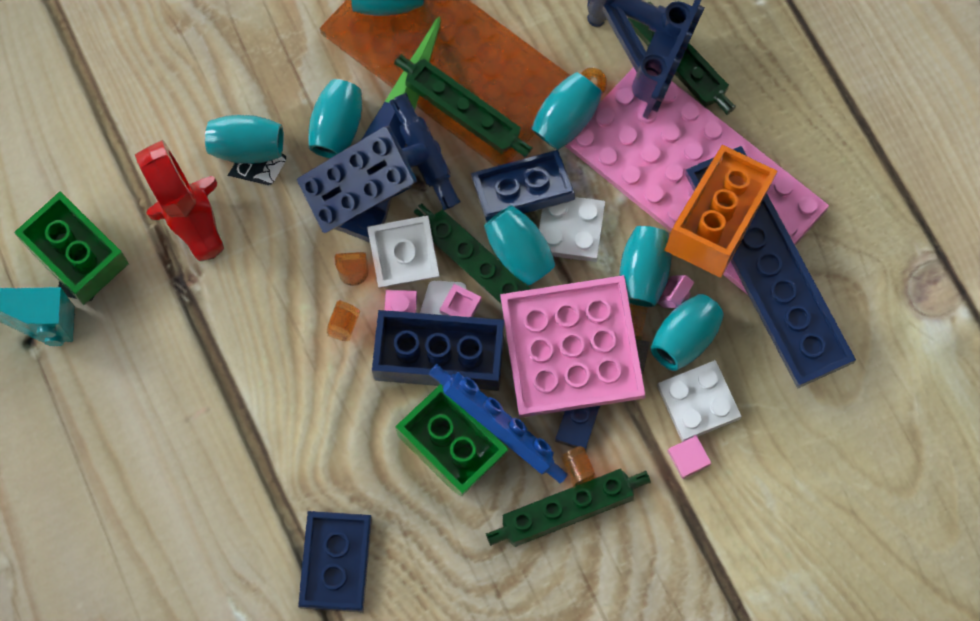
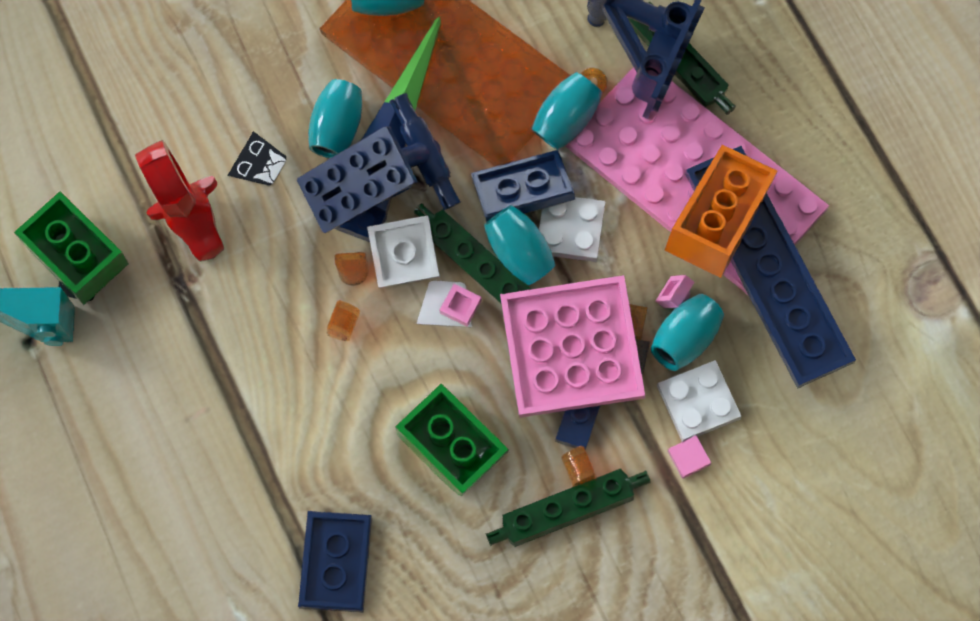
(244, 139): teal piece -> none
(401, 301): bright pink plate -> none
(414, 343): dark blue brick -> none
(463, 106): dark green plate -> none
(498, 422): blue plate -> none
(646, 265): teal piece -> none

